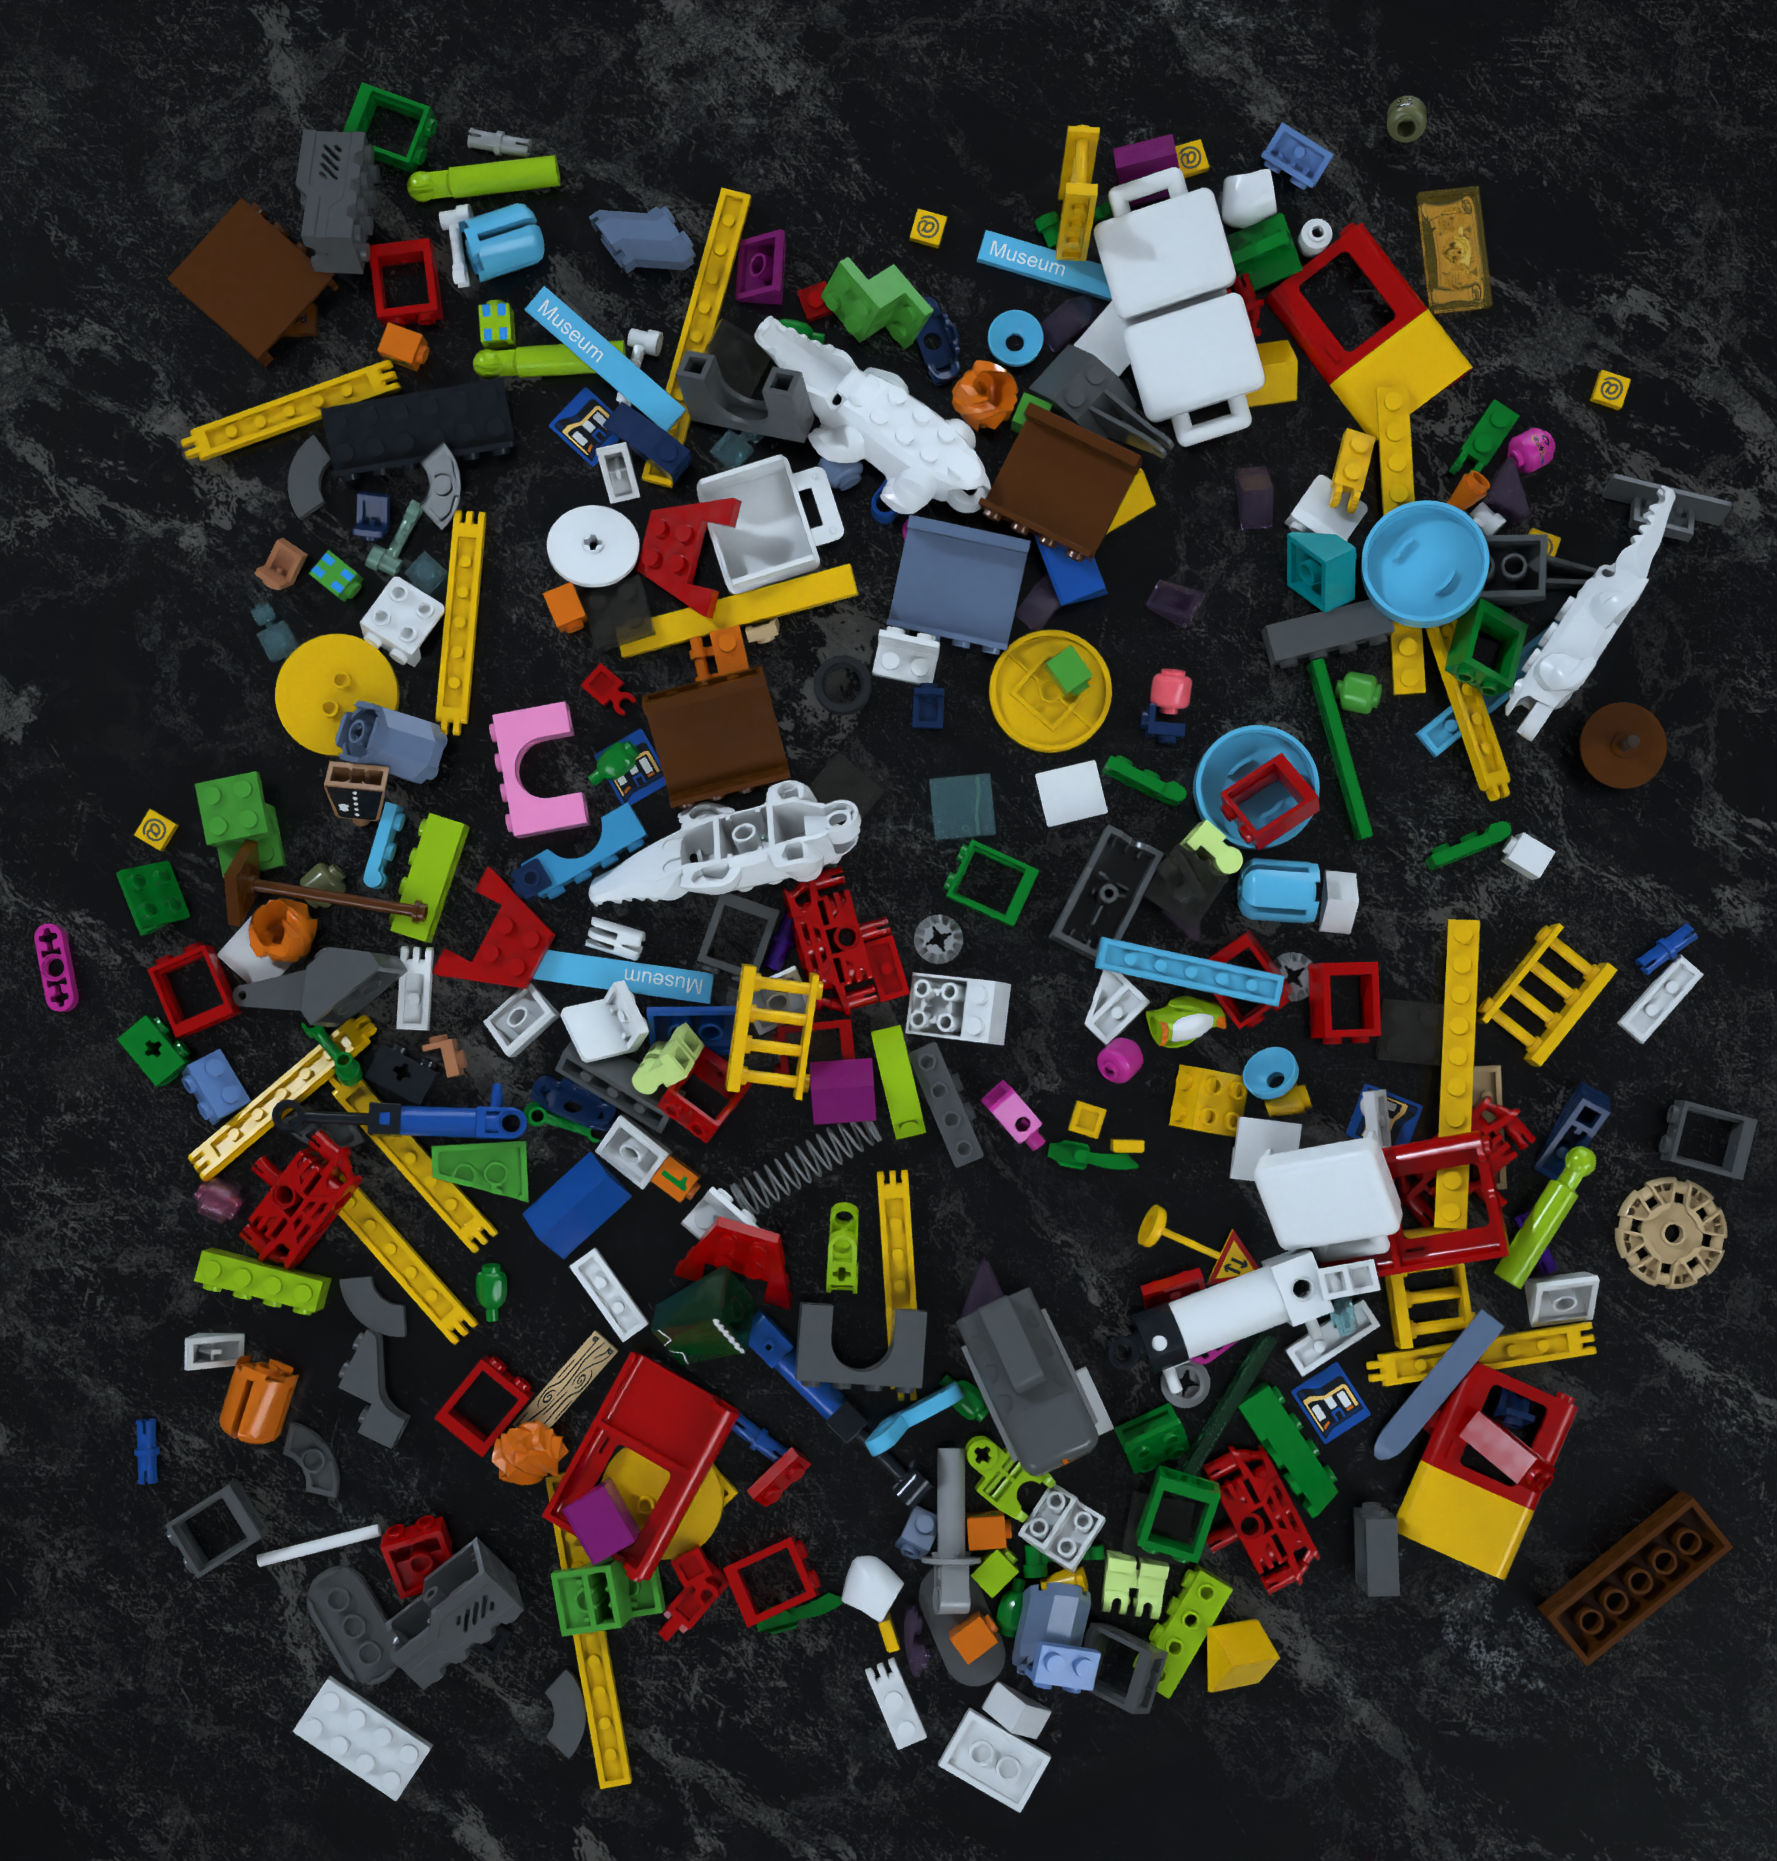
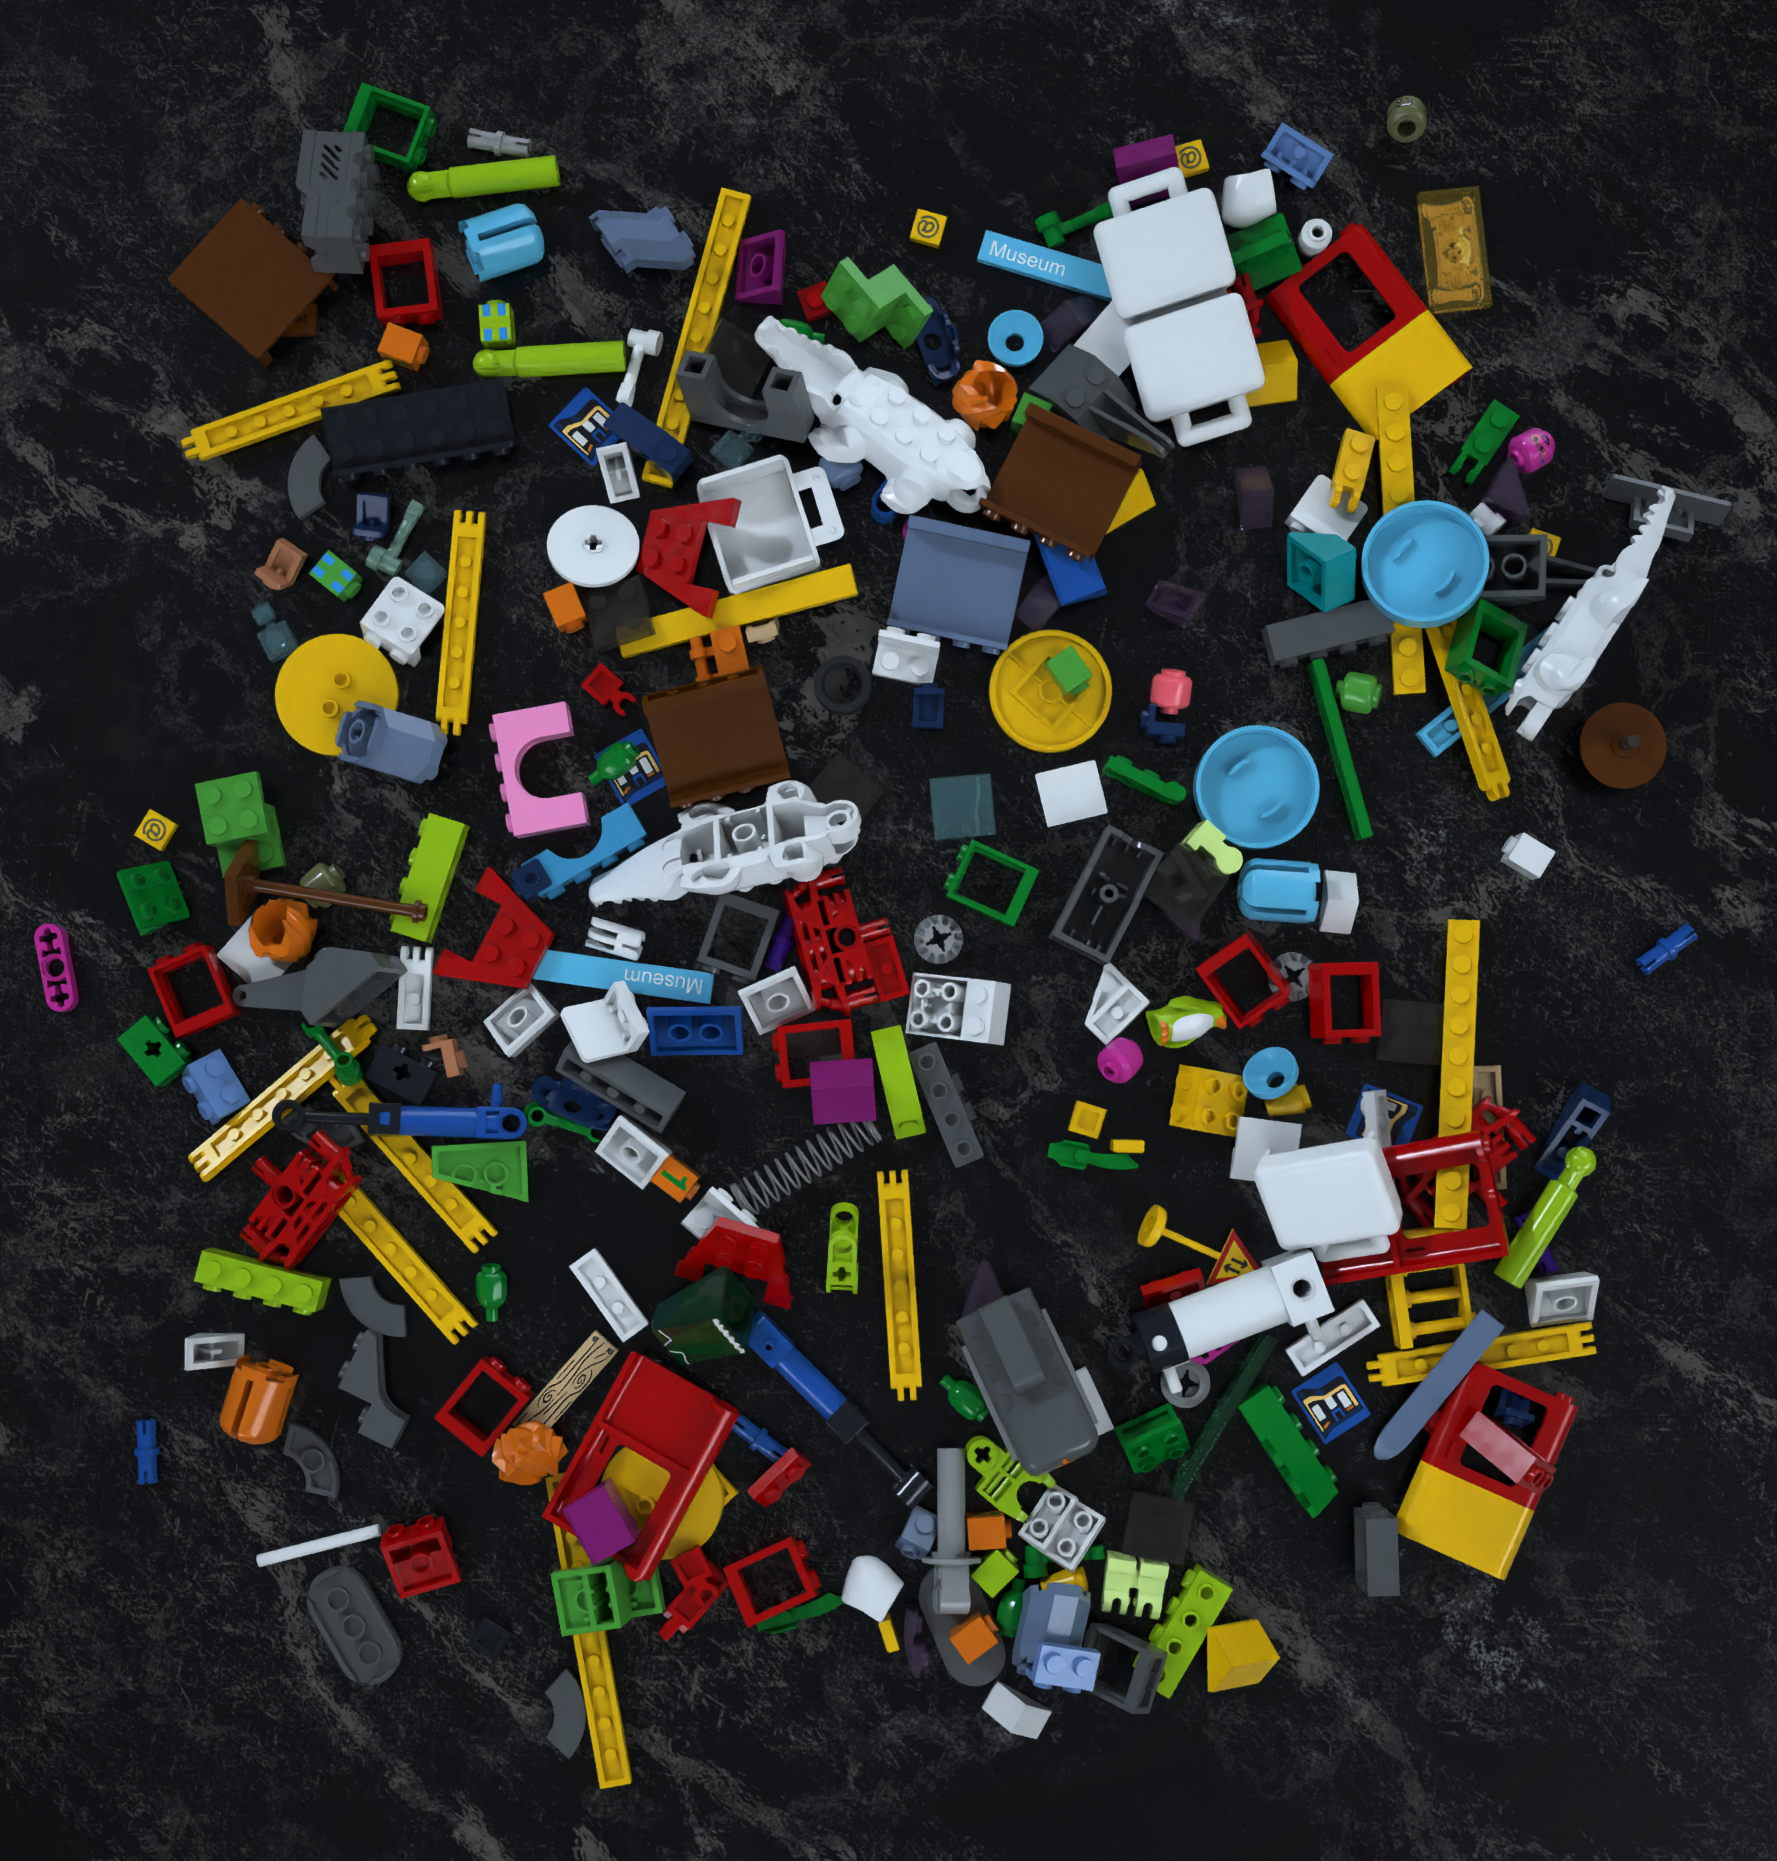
(218, 1200): clear pink head -> none
(243, 1512): dark grey window -> none
(356, 790): torso -> none
(362, 1738): white plate -> none
(384, 846): medium azure plate -> none
(443, 486): tile -> none
(449, 221): white brick -> none
(457, 1609): dark grey piece -> none
(576, 1205): blue slope -> none
(605, 359): medium azure tile -> none
(668, 1060): yellowish green legs -> none
(708, 1069): red window -> none
(743, 1043): yellow fence -> none
(894, 1426): medium azure beam -> none
(896, 1705): white hinge -> none
(898, 1368): dark grey arch -> none
(994, 1760): white plate -> none
(1007, 1109): dark pink torso -> none
(1077, 193): yellow fence -> none
(1184, 1485): green window -> none
(1189, 971): medium azure tile -> none
(1276, 769): red window -> none
(1278, 1508): red piece -> none
(1344, 1316): clear light blue plate -> none
(1347, 1279): white slope -> none
(1469, 490): orange cone -> none
(1469, 845): green hinge -> none
(1557, 1023): yellow fence -> none
(1610, 390): yellow tile -> none
(1635, 1577): reddish brown brick -> none
(1653, 1227): tan plate -> none
(1660, 999): white tile -> none
(1737, 1148): dark grey window -> none

